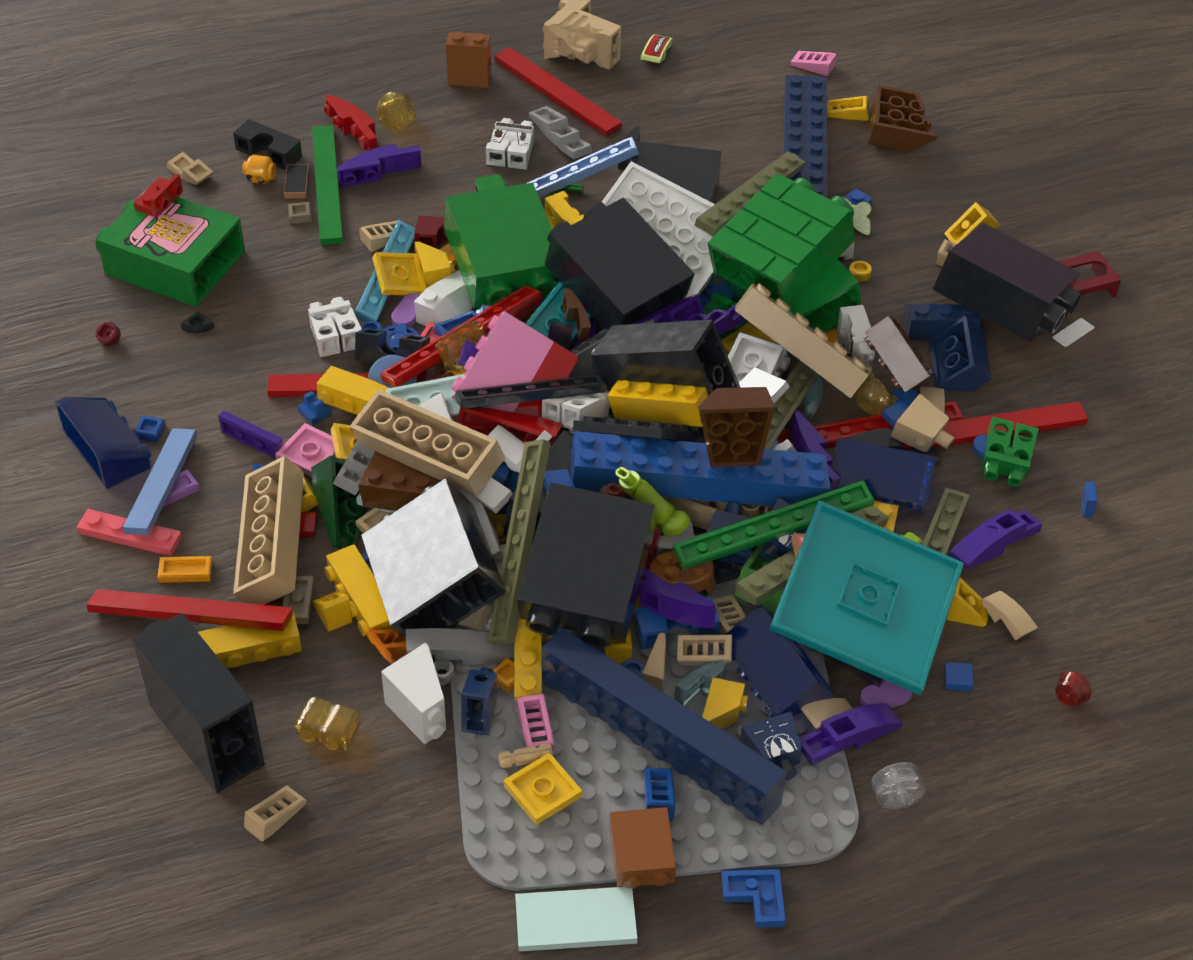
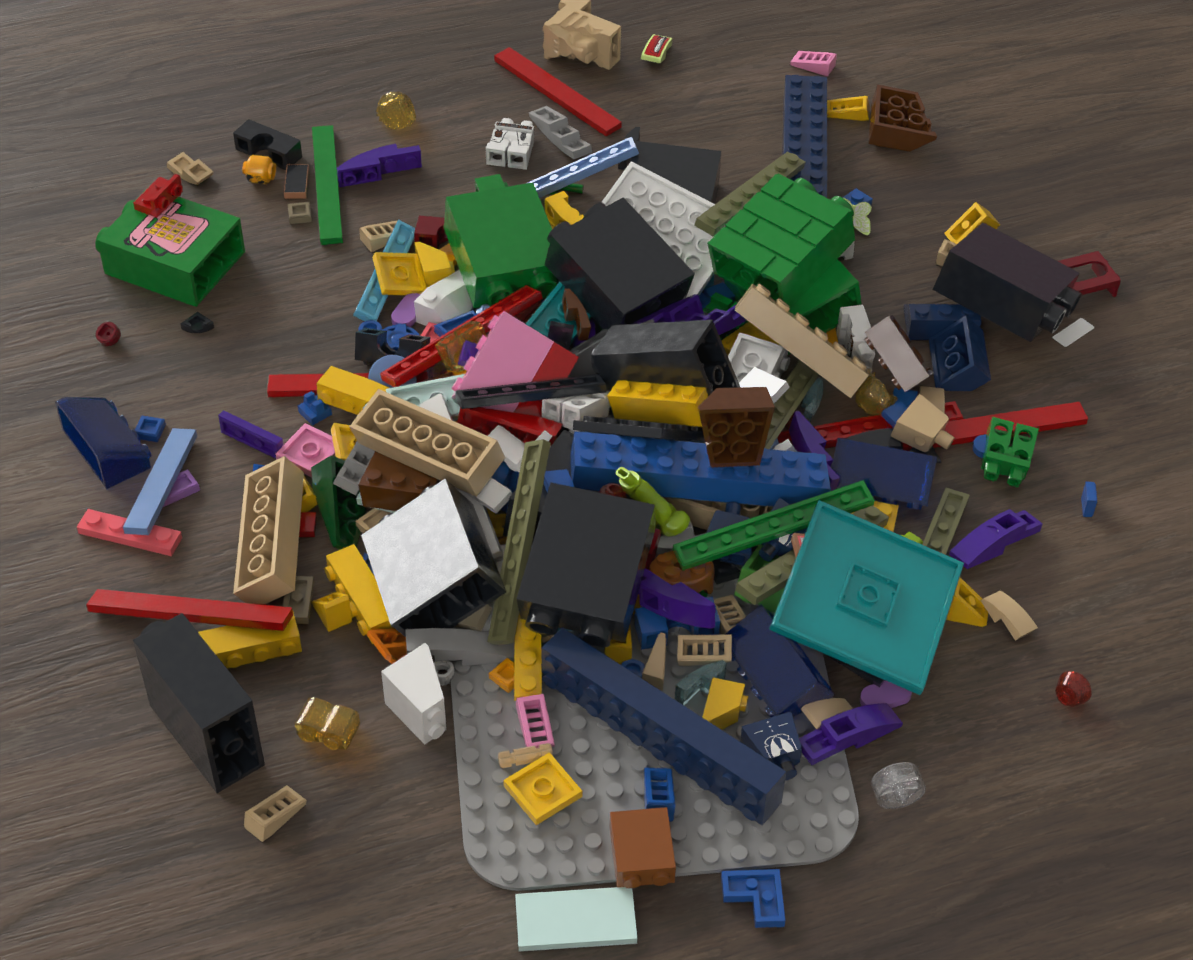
(185, 569): light orange tile -> none
(331, 323): white hips -> none
(351, 120): red slope -> none
(468, 59): dark orange brick -> none
(478, 688): dark blue torso -> none
(860, 270): yellow tile -> none
(958, 676): blue tile -> none

